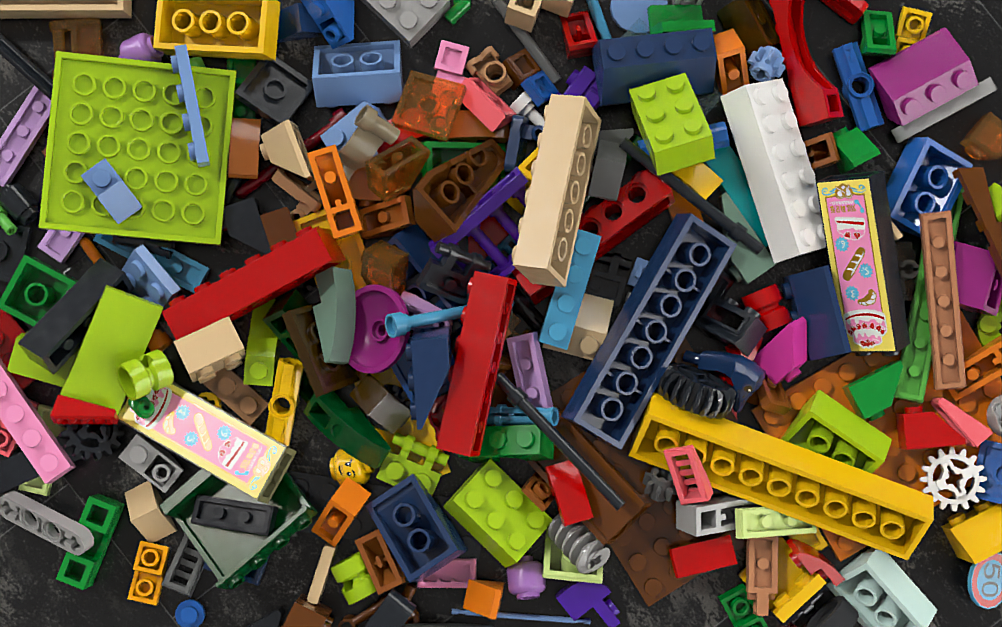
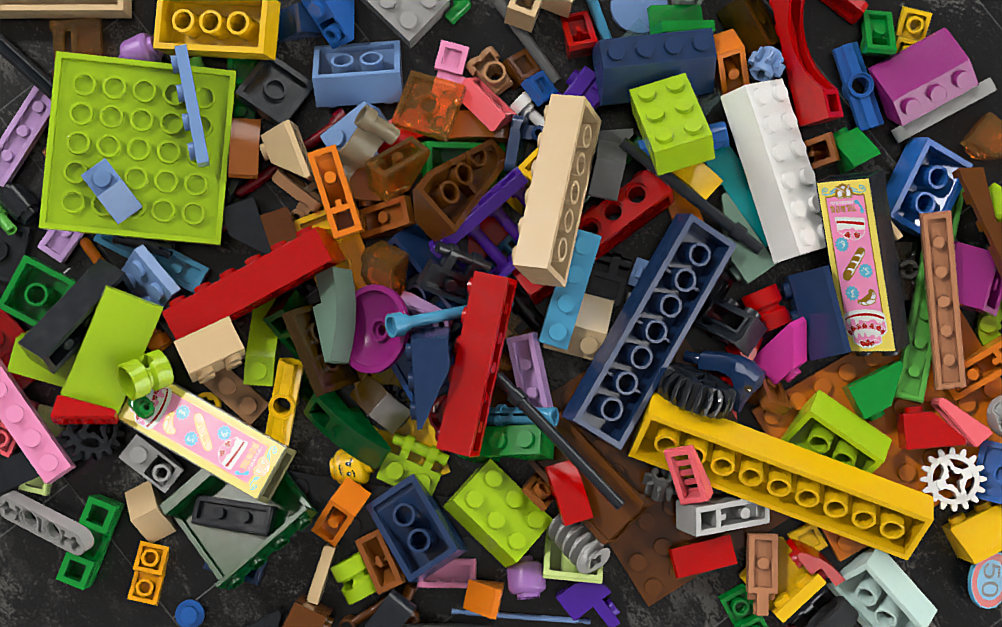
(173, 570): dark grey slope -> none
(764, 522): yellowish green tile -> none

